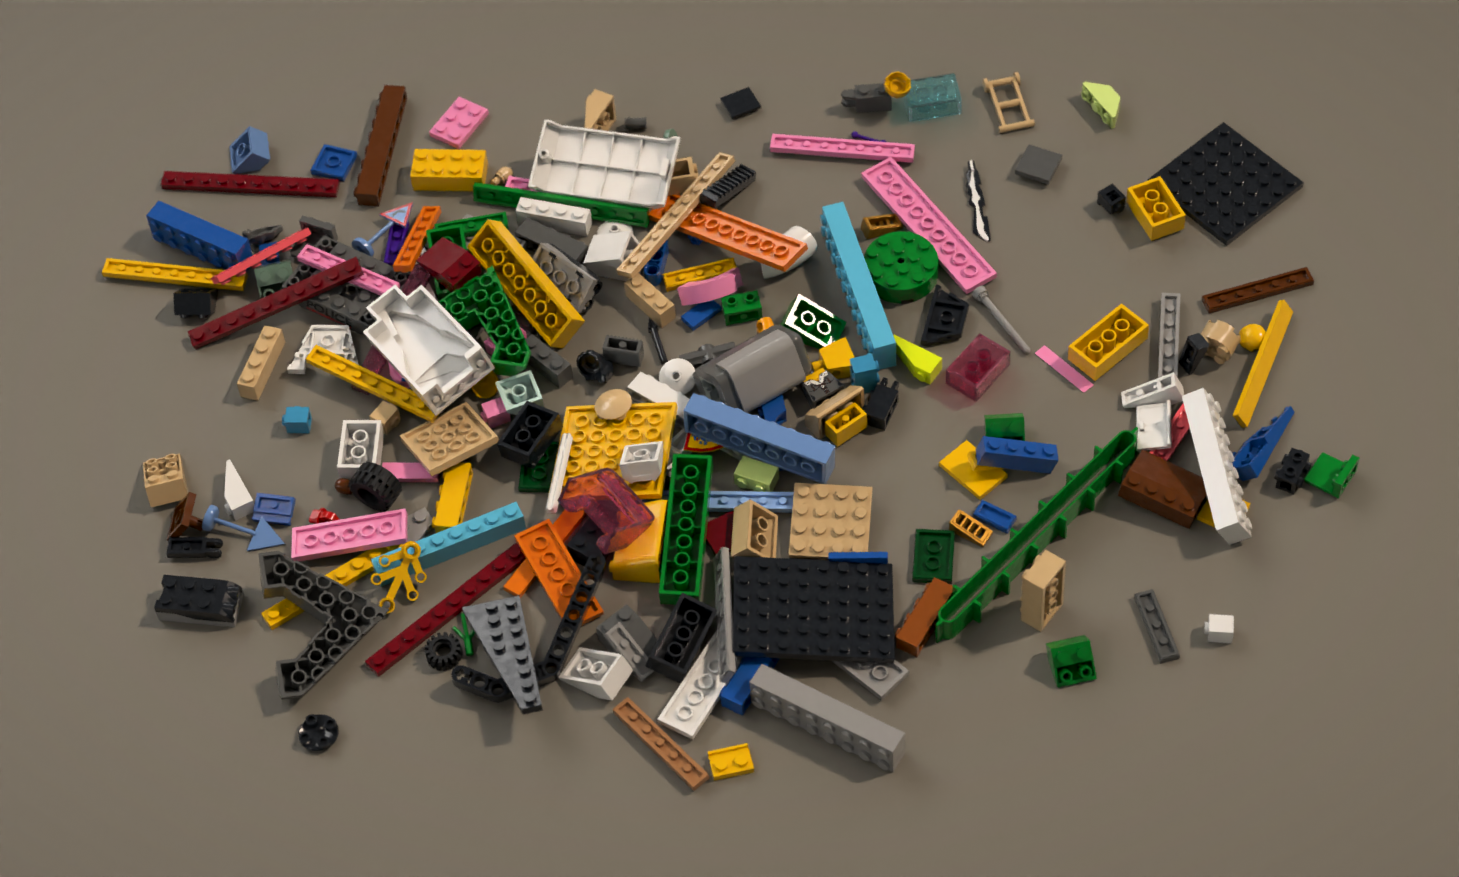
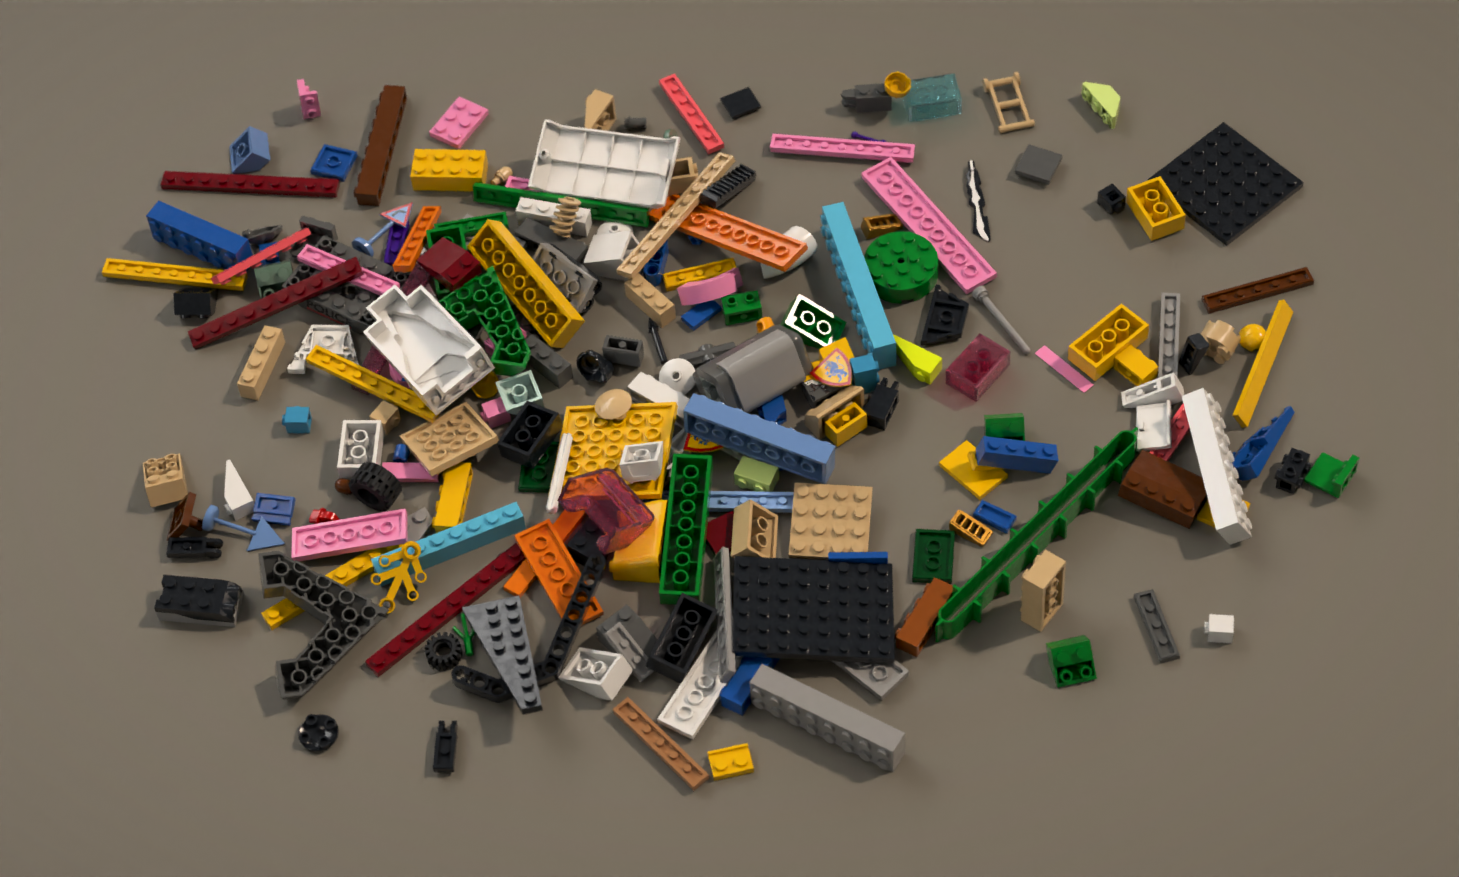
(308, 100): none -> bright pink bracket
(401, 453): none -> blue hose
(445, 748): none -> black hinge
(566, 216): none -> tan piece
(691, 113): none -> coral plate
(834, 370): none -> shield
(1135, 366): none -> yellow brick

